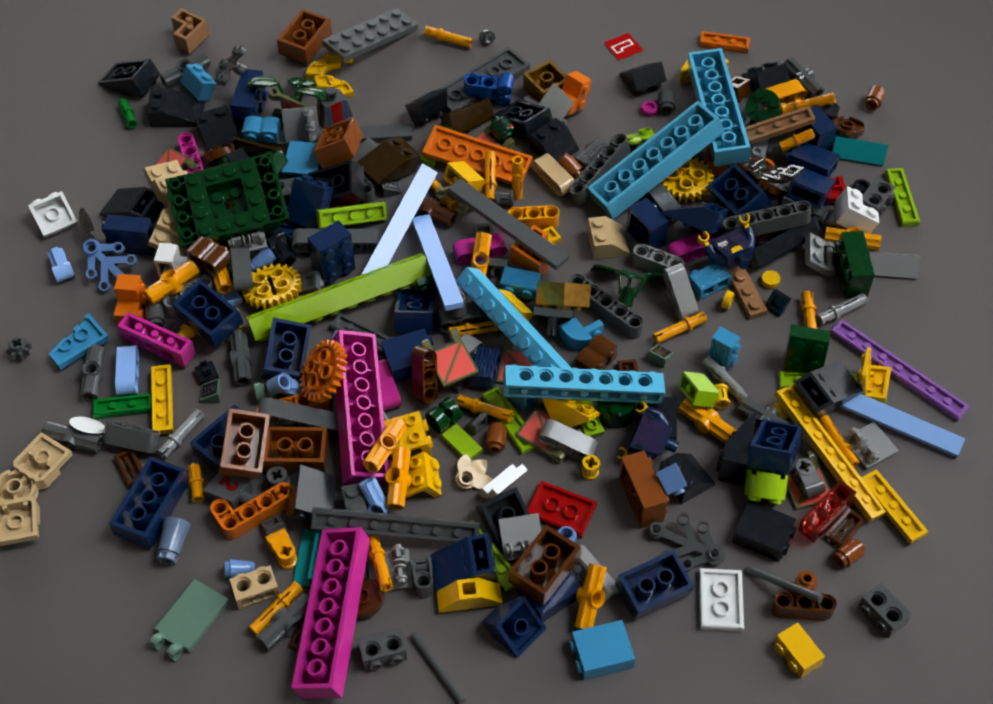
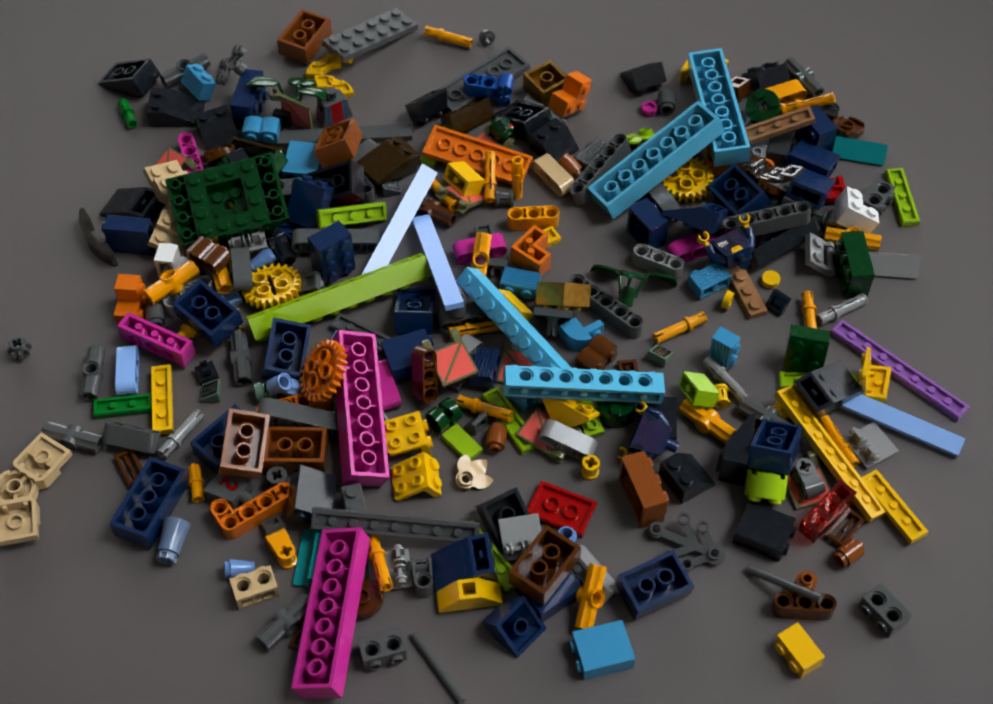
(52, 214): white plate -> none
(60, 266): light blue piece -> none
(77, 343): dark azure wing -> none
(87, 425): white sticker -> none
(107, 263): medium blue plant -> none
(188, 619): sand green tile -> none
(189, 30): medium nougat brick -> none
(282, 600): light orange pin -> none
(301, 124): light grey hinge -> none
(374, 496): light blue piece -> none
(380, 452): light orange piece -> none
(398, 478): light orange piece -> none
(422, 284): dark green plate -> none
(502, 481): white slope -> none
(508, 224): dark grey tile -> none
(557, 102): white sticker -> none
(606, 238): tan slope -> none
(623, 46): red sticker -> none
(672, 479): medium blue brick -> none
(680, 291): light grey beam -> none
(721, 600): white tile -> none
(724, 41): orange tile -> none
(796, 140): light orange axle -> none
(861, 185): black tile -> none
(874, 97): dark orange brick -> none

